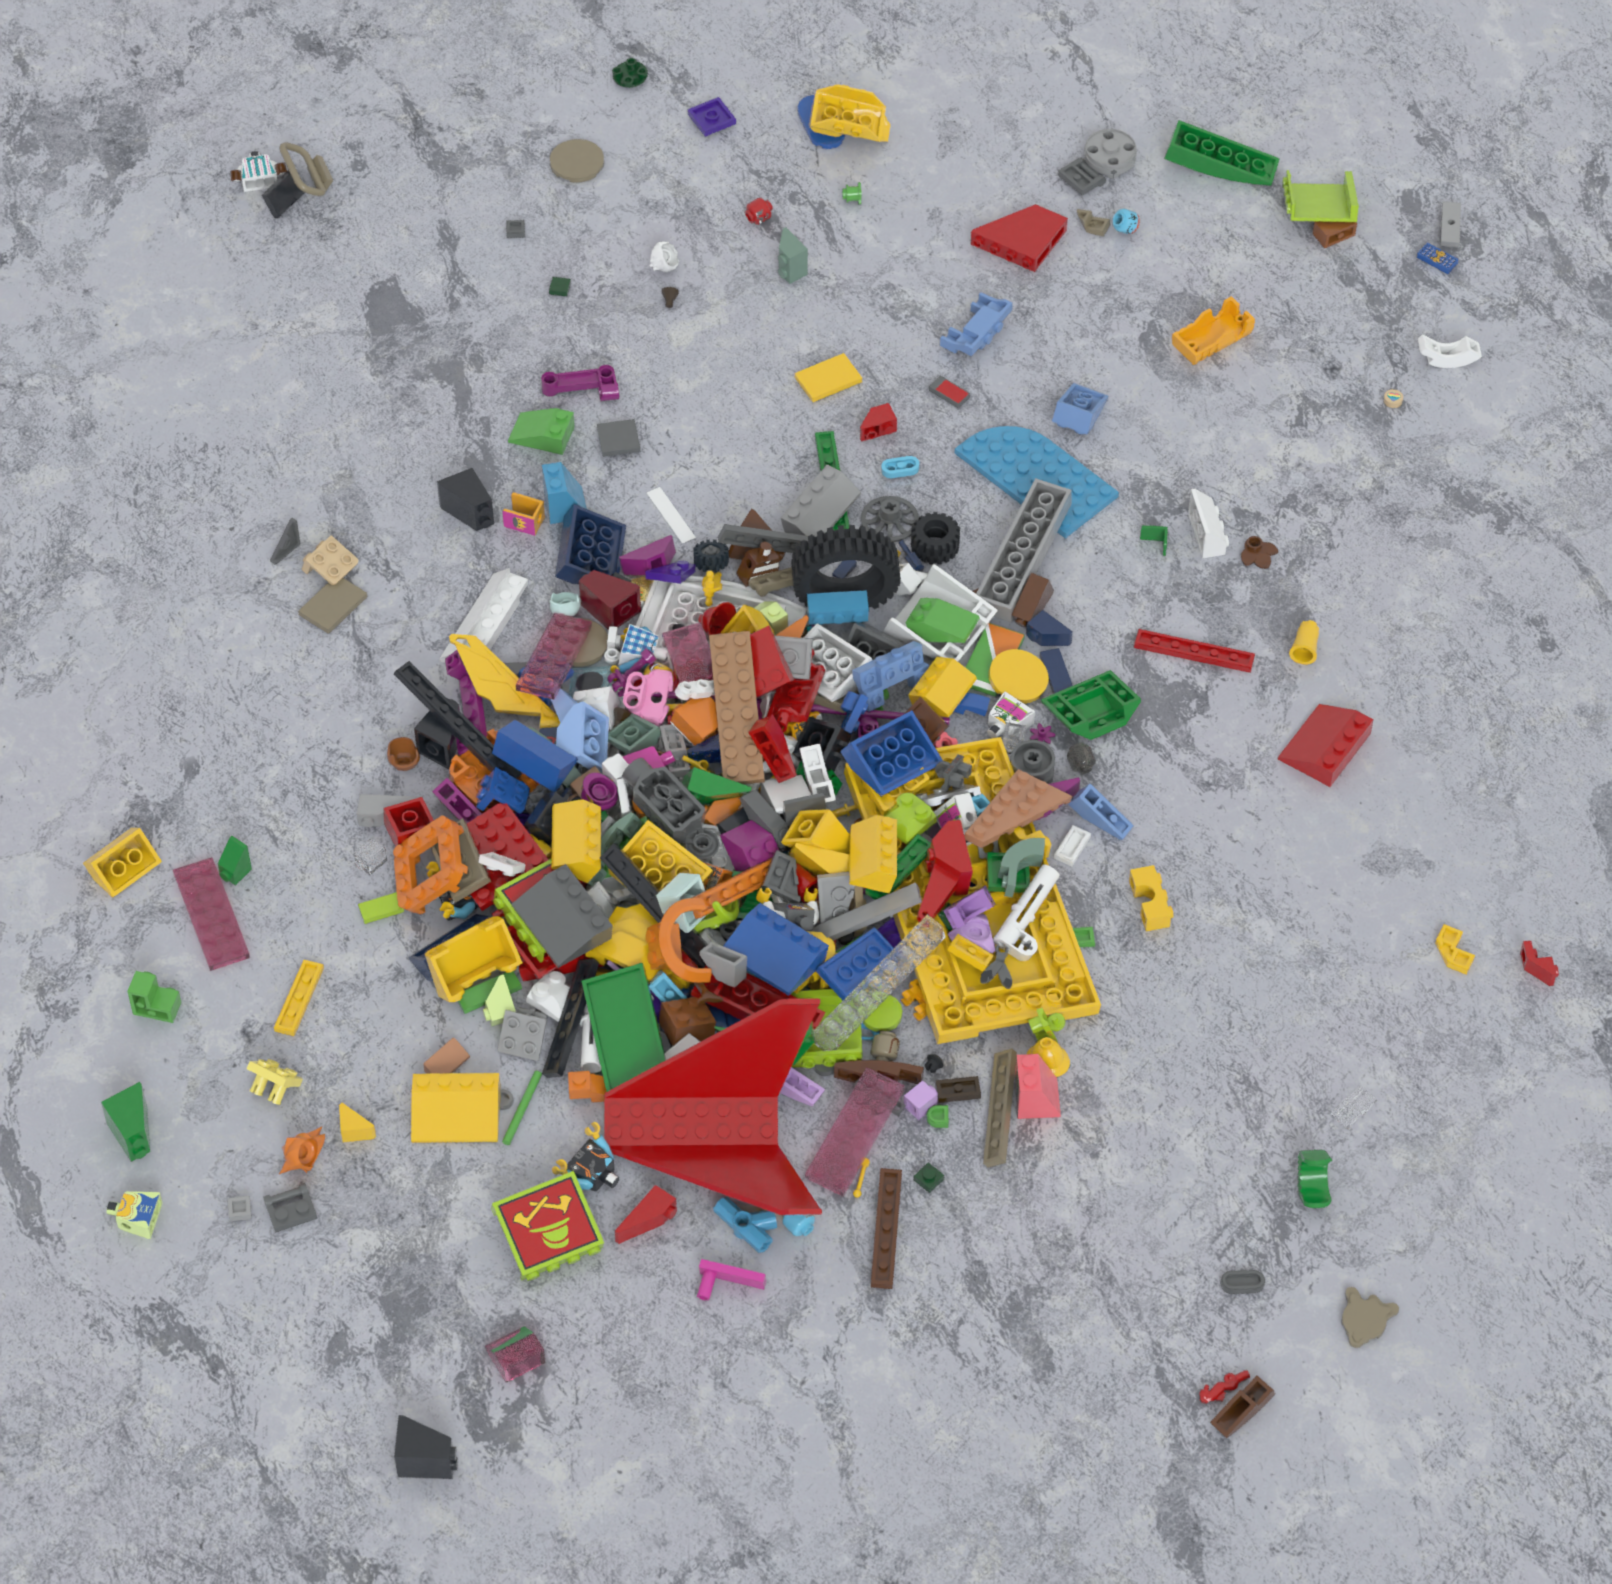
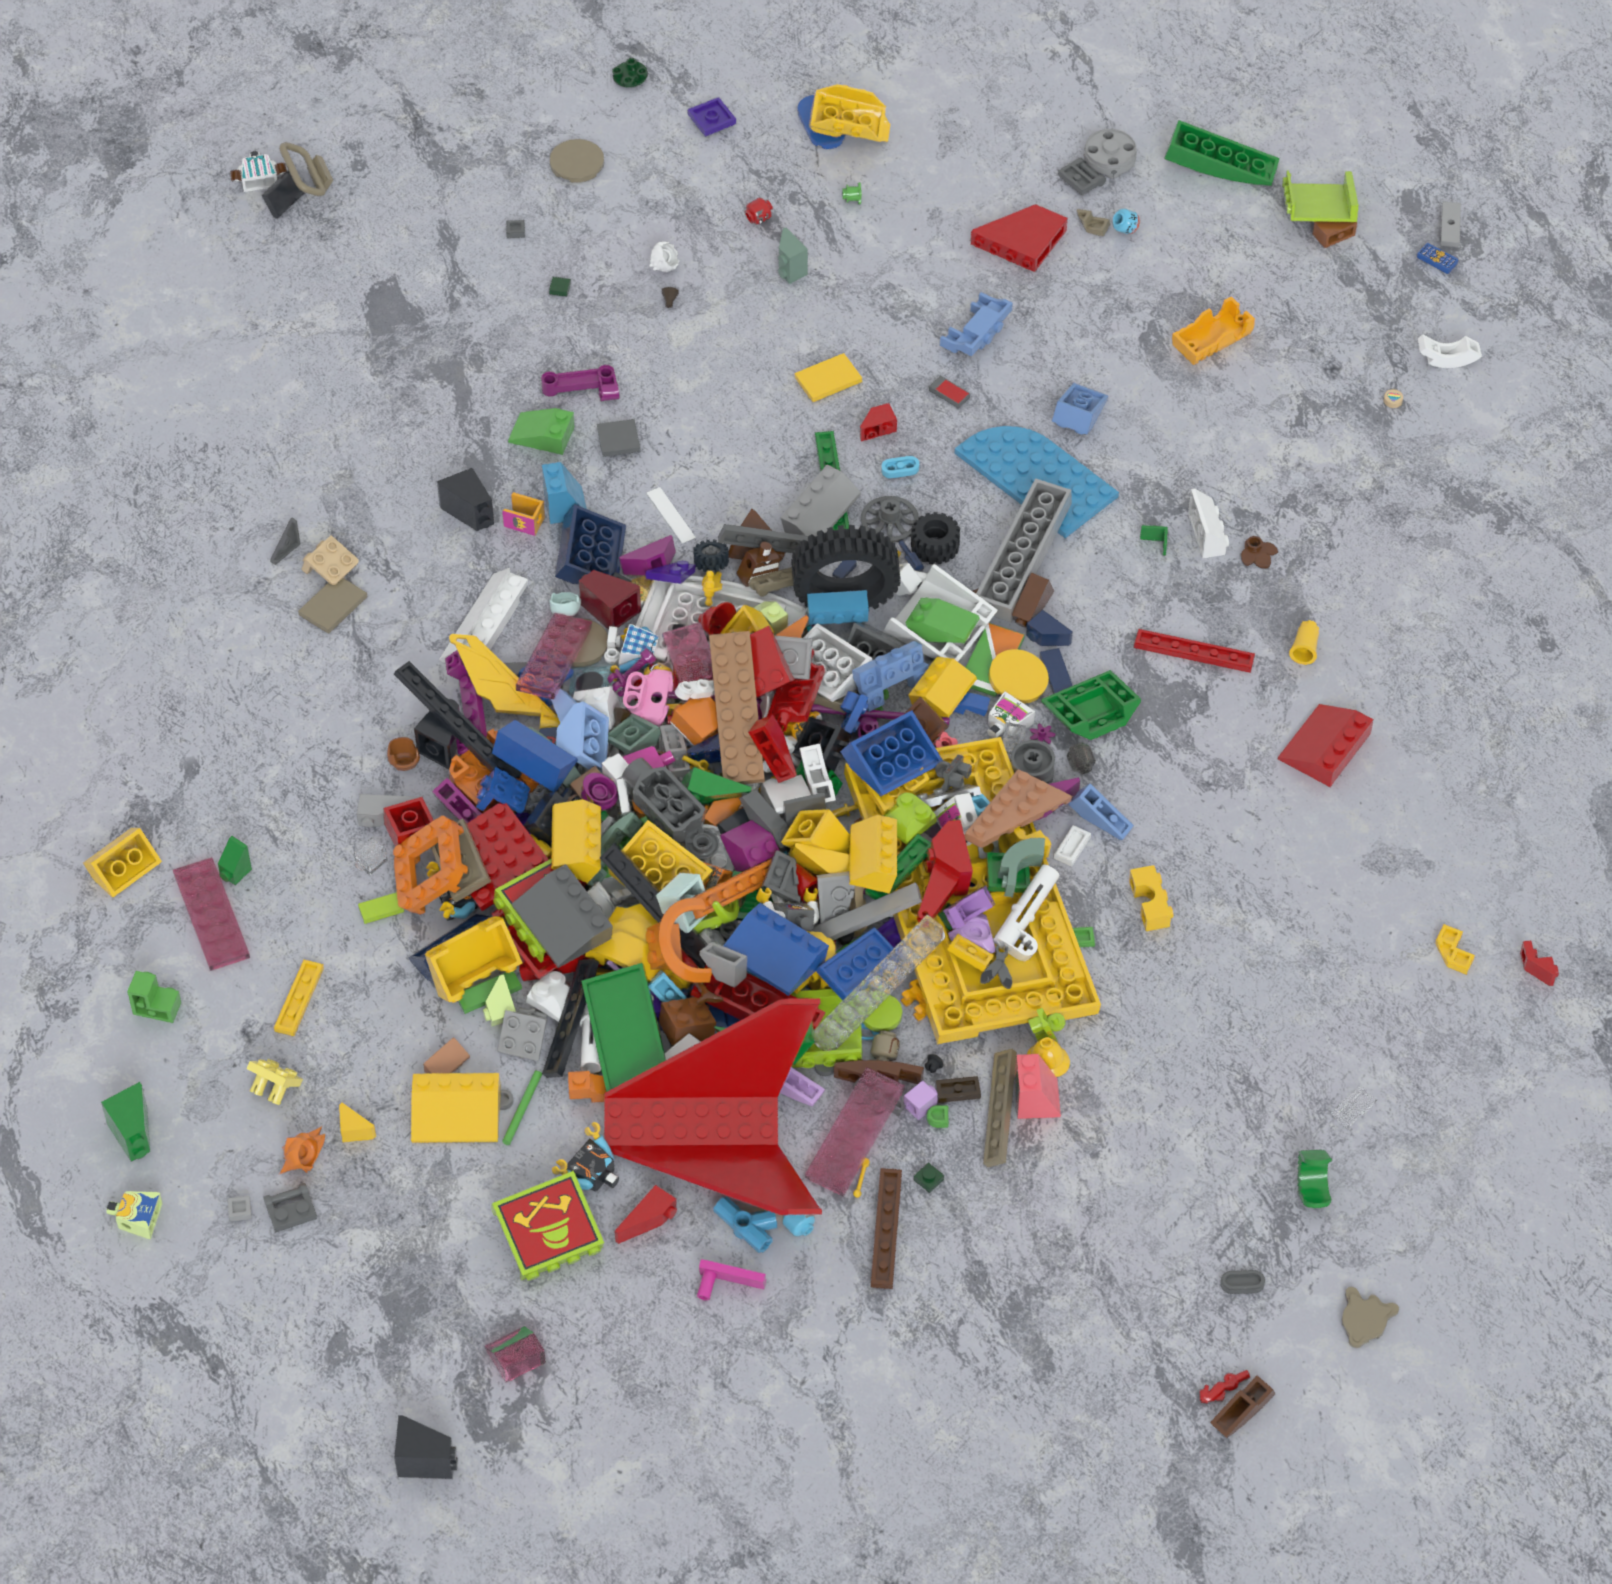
(498, 862): white plate -> none

